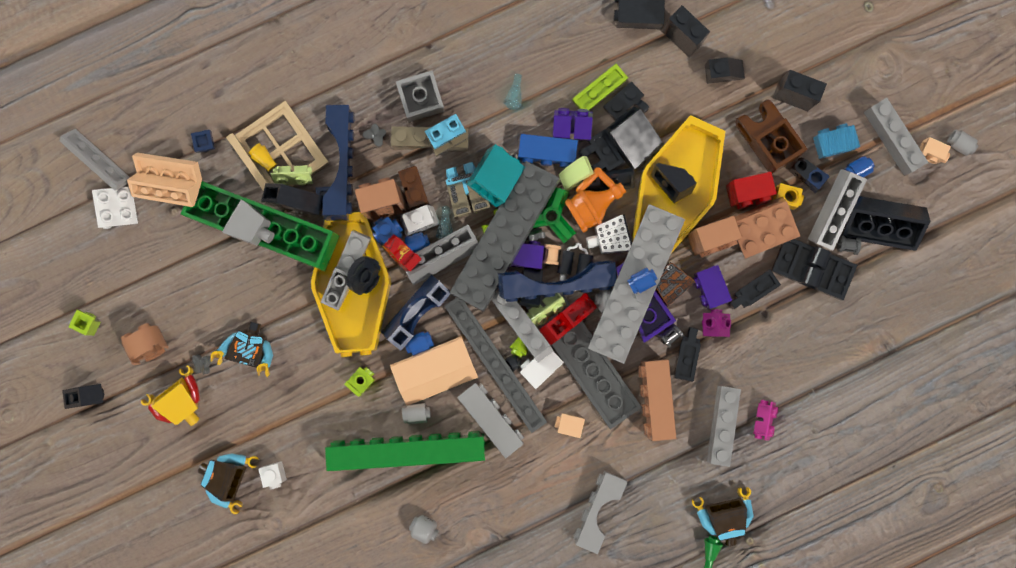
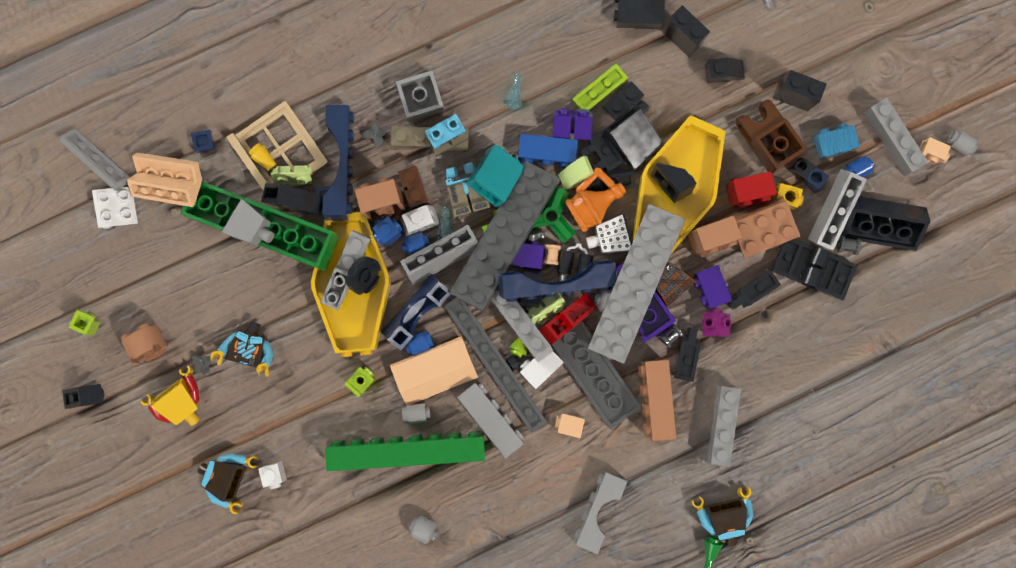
(401, 253): red leg -> none
(642, 280): blue brick -> none
(766, 412): dark pink hinge -> none

